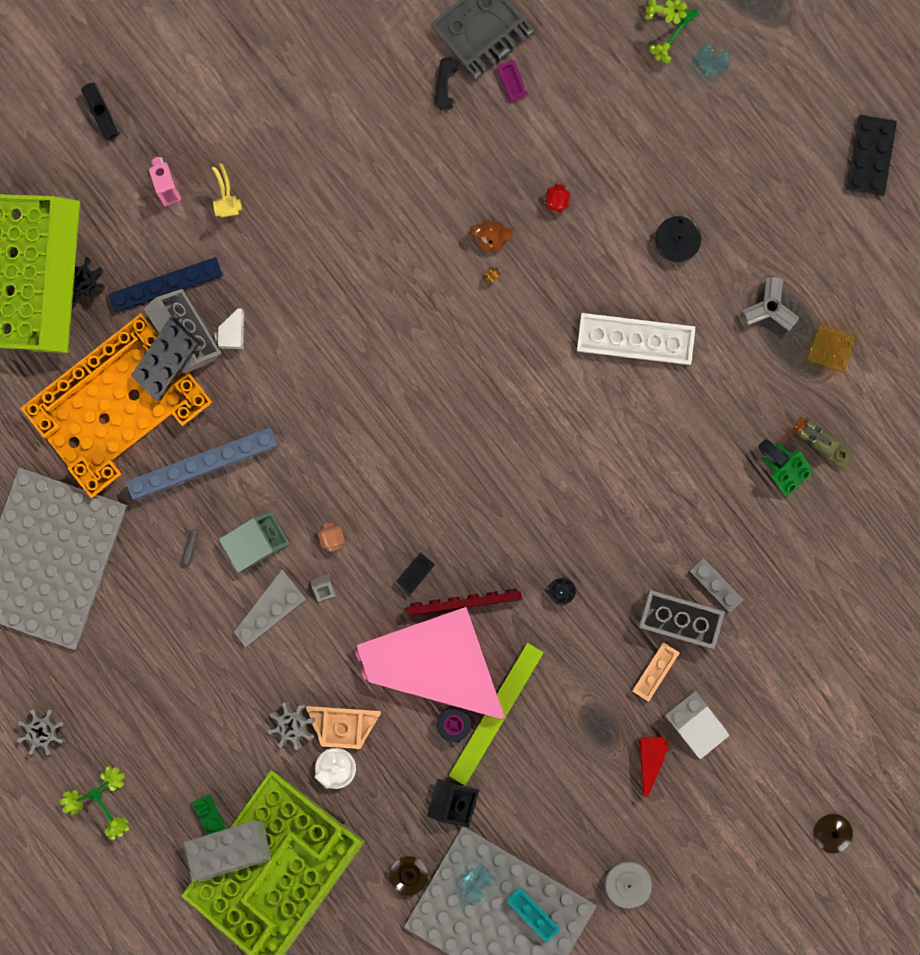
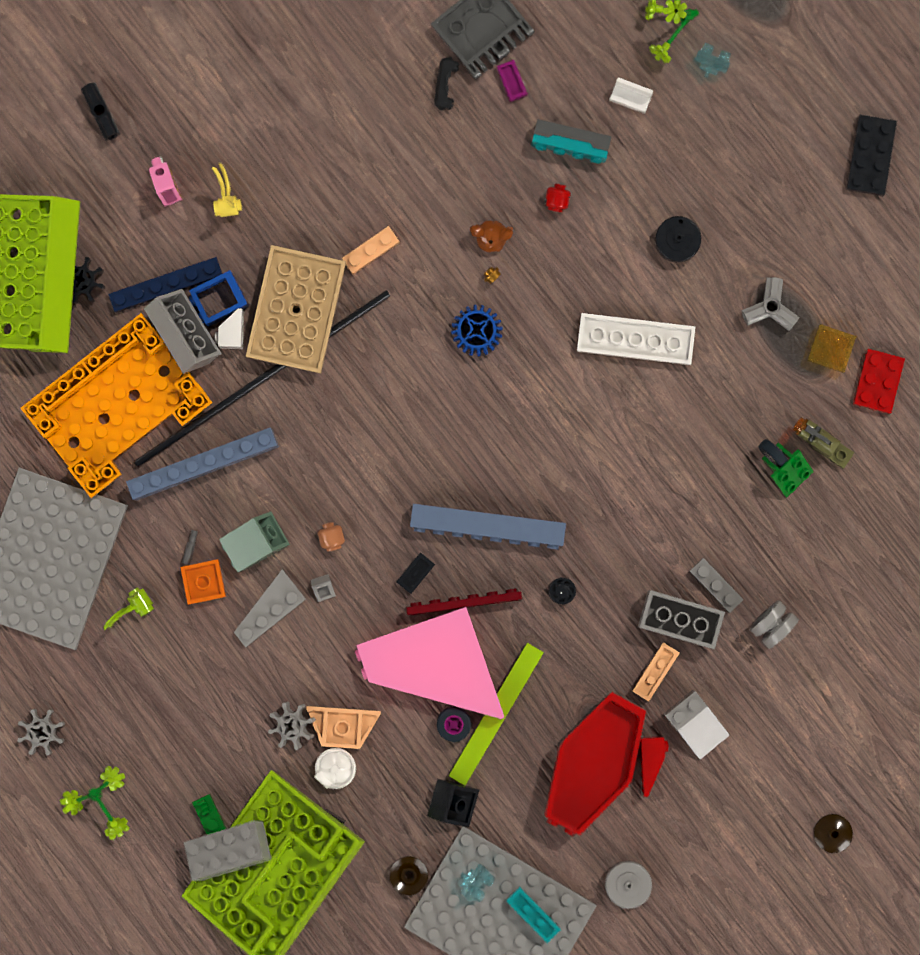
(138, 601): none -> lime plant
(165, 358): black plate -> none
(194, 299): none -> blue window
(203, 581): none -> orange plate
(250, 386): none -> black piece
(293, 282): none -> tan piece
(371, 250): none -> light nougat plate
(466, 318): none -> blue gear
(488, 525): none -> sand blue brick
(571, 141): none -> piece
(594, 764): none -> red container
(631, 95): none -> white panel
(774, 625): none -> light grey wheel
(878, 381): none -> red plate

